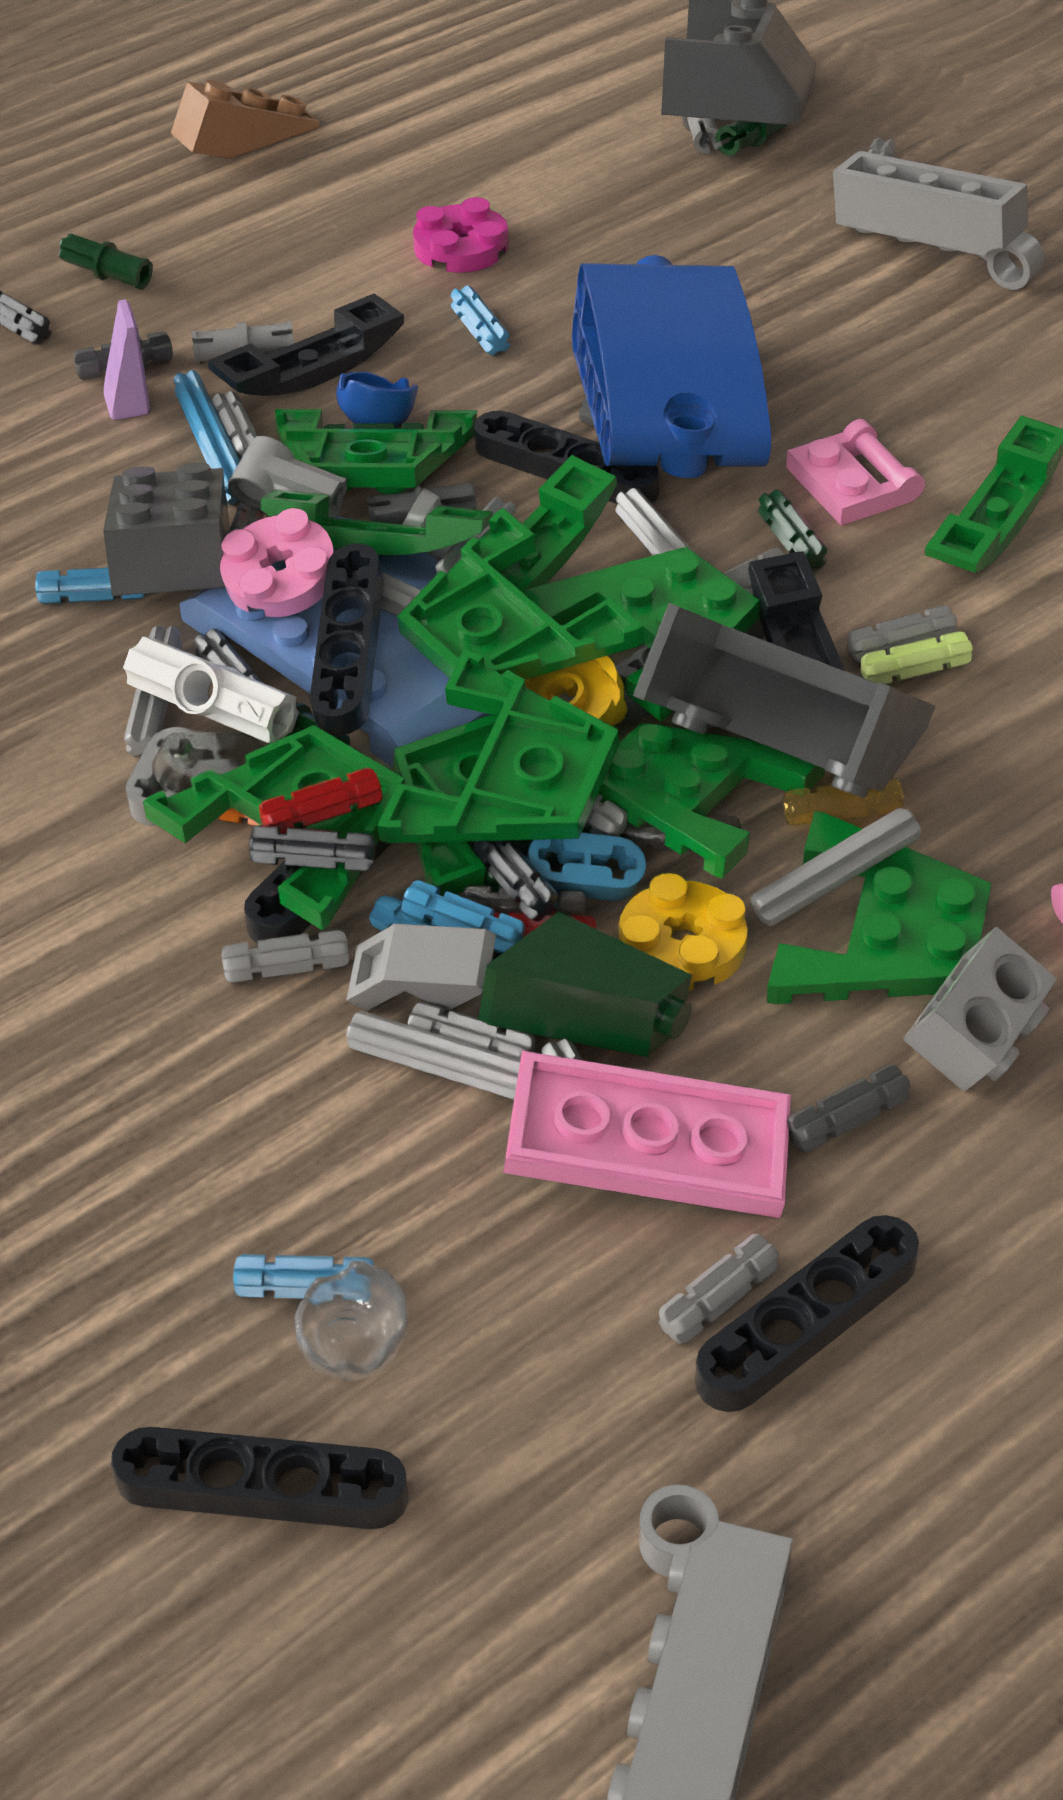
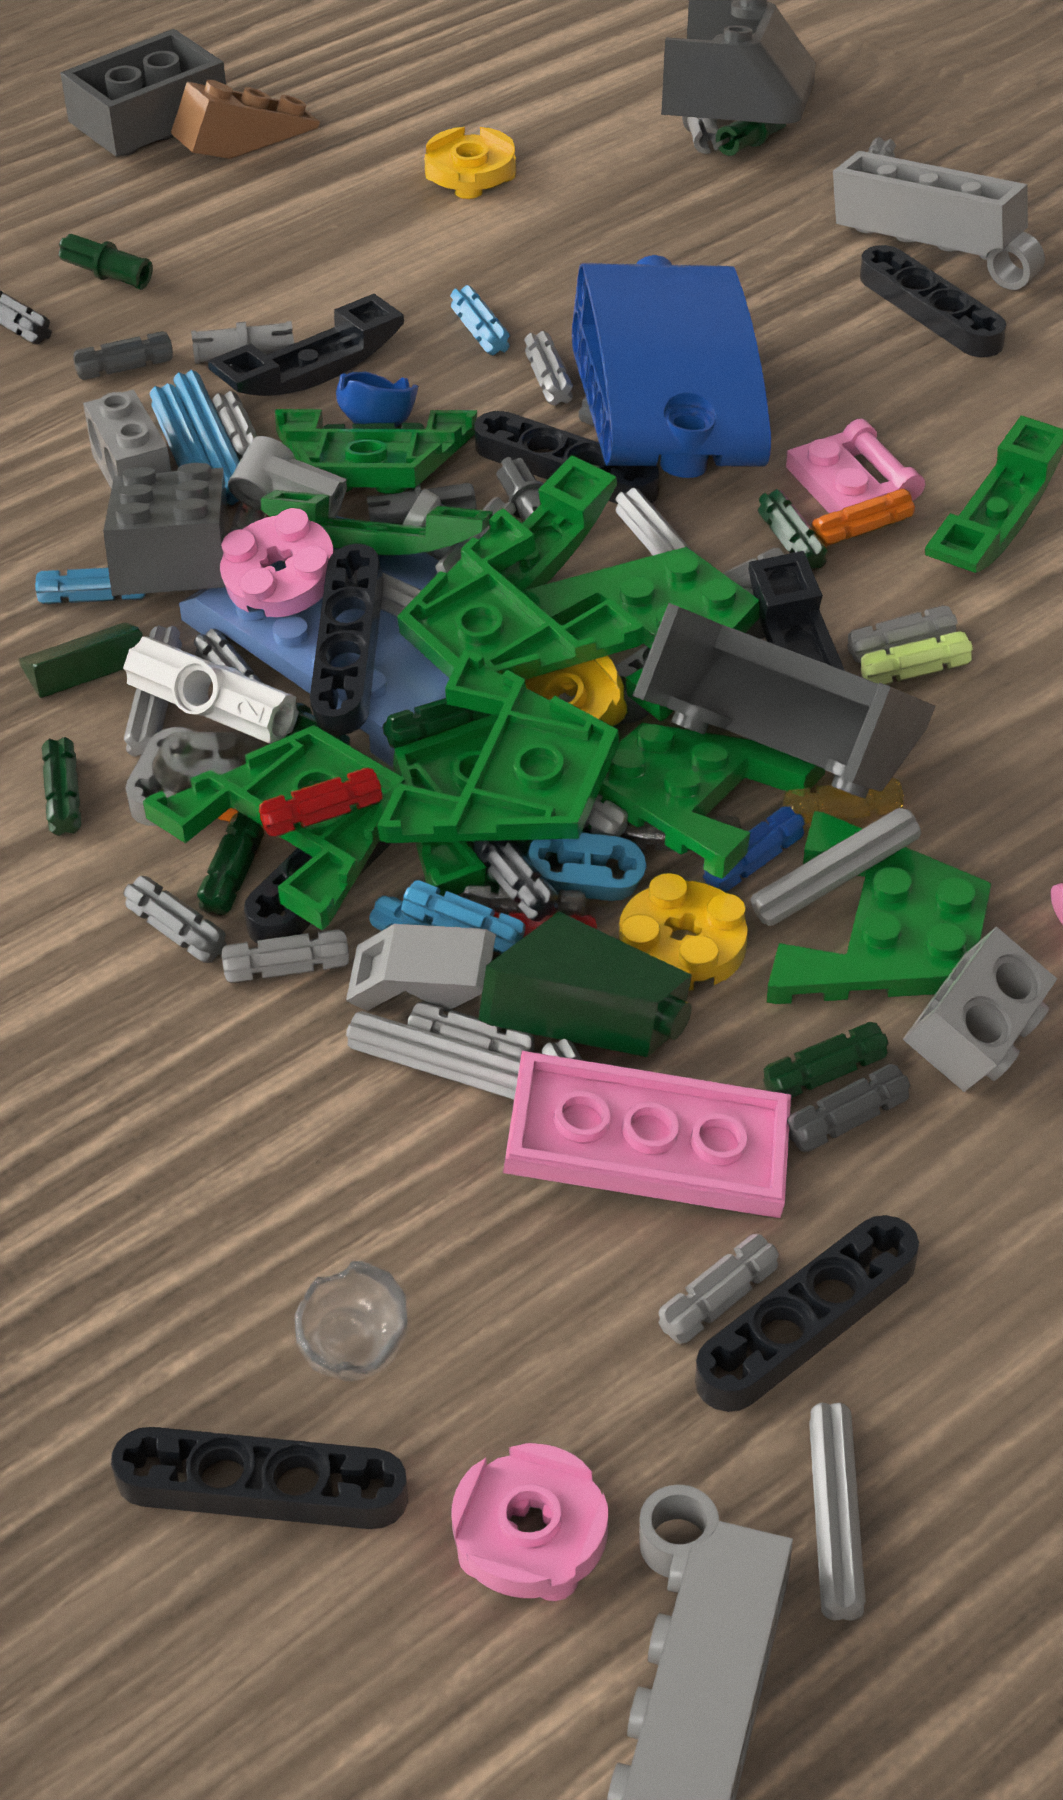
(61, 786): none -> dark green axle
(80, 659): none -> dark green slope
(124, 435): none -> light grey brick
(125, 376): lavender slope -> none
(137, 90): none -> dark grey brick
(175, 919): none -> axle
(177, 426): none -> dark azure axle
(230, 865): none -> dark green axle
(287, 1276): dark azure axle -> none
(312, 848): axle -> none
(427, 720): none -> dark green axle
(460, 235): dark pink plate -> none
(470, 161): none -> yellow plate
(520, 486): none -> dark grey axle
(537, 1562): none -> bright pink plate
(548, 368): none -> light grey axle
(765, 839): none -> blue axle
(827, 1060): none -> dark green axle
(836, 1512): none -> light grey axle
(864, 517): none -> orange axle
(970, 324): none -> black beam

